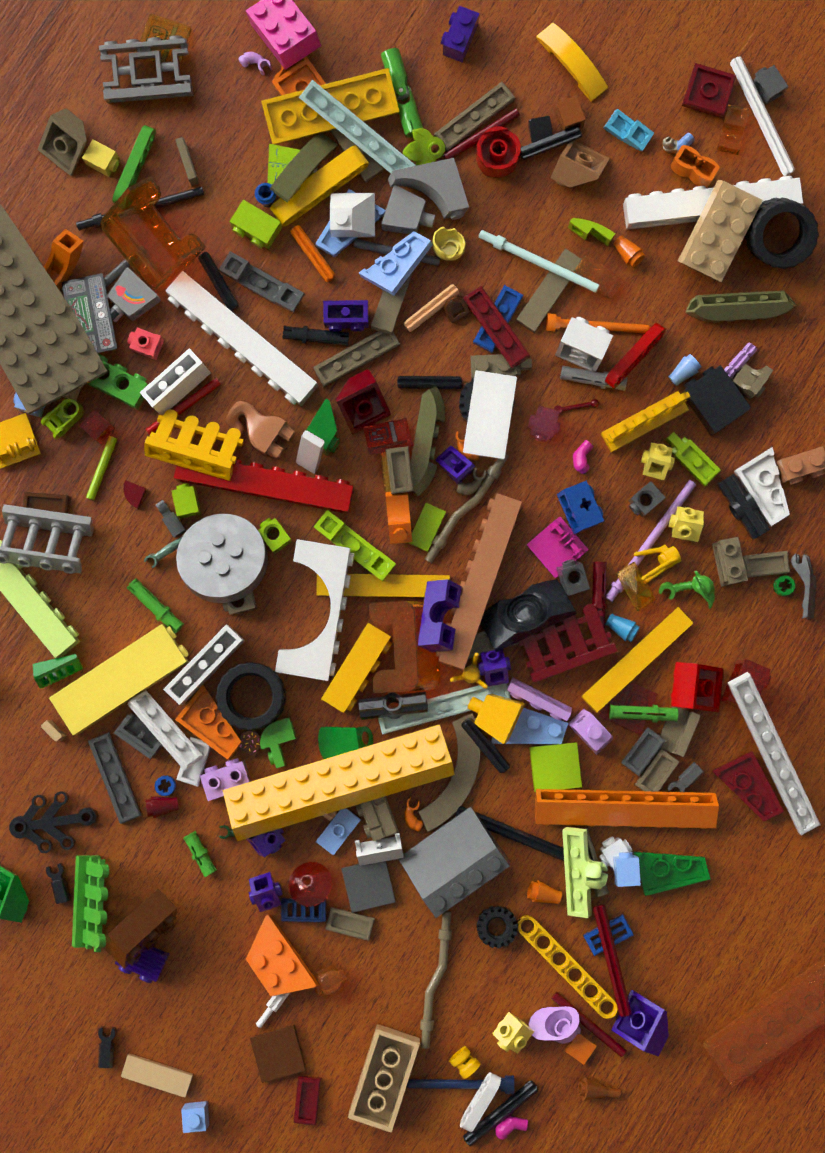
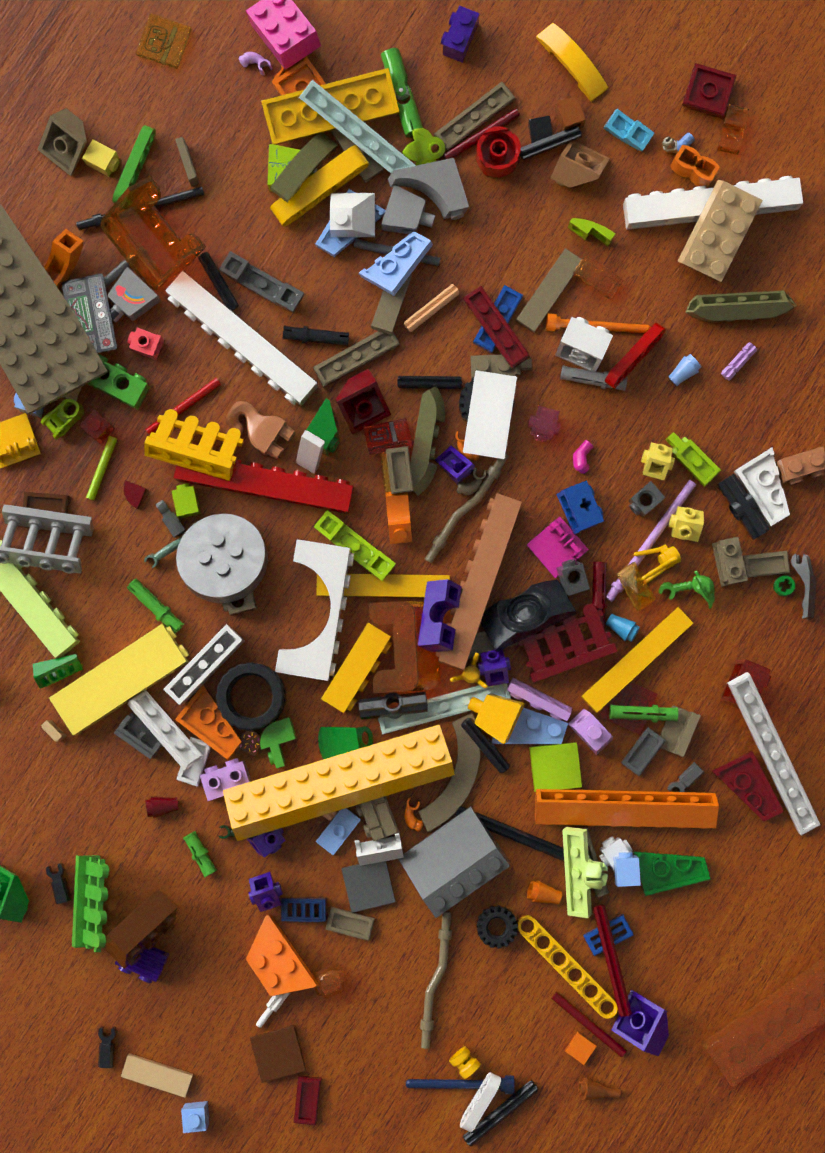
(49, 822): black plant -> none
(115, 778): dark grey tile -> none
(143, 50): light grey fence -> none
(171, 789): blue bush -> none
(175, 382): white brick -> none
(255, 225): lime brick -> none
(262, 191): blue cone -> none
(279, 543): lime brick -> none
(312, 253): orange axle -> none
(317, 890): clear red dish -> none
(346, 314): dark purple brick -> none
(384, 1078): tan brick -> none
(427, 527): lime tile -> none
(448, 244): light yellow hair -> none
(455, 308): reddish brown tile -> none
(500, 243): light aqua bar -> none
(508, 1125): dark pink arm -> none
(512, 1033): light yellow brick -> none
(555, 1024): lavender piece -> none
(594, 403): dark red hinge -> none
(629, 251): orange cone -> none
(645, 421): yellow fence -> none
(657, 772): dark tan tile -> none
(697, 687): red slope -> none
(715, 399): black brick -> none
(751, 381): dark tan brick -> none
(762, 116): white axle -> none
(770, 84): dark grey brick -> none
(802, 247): black tyre -> none

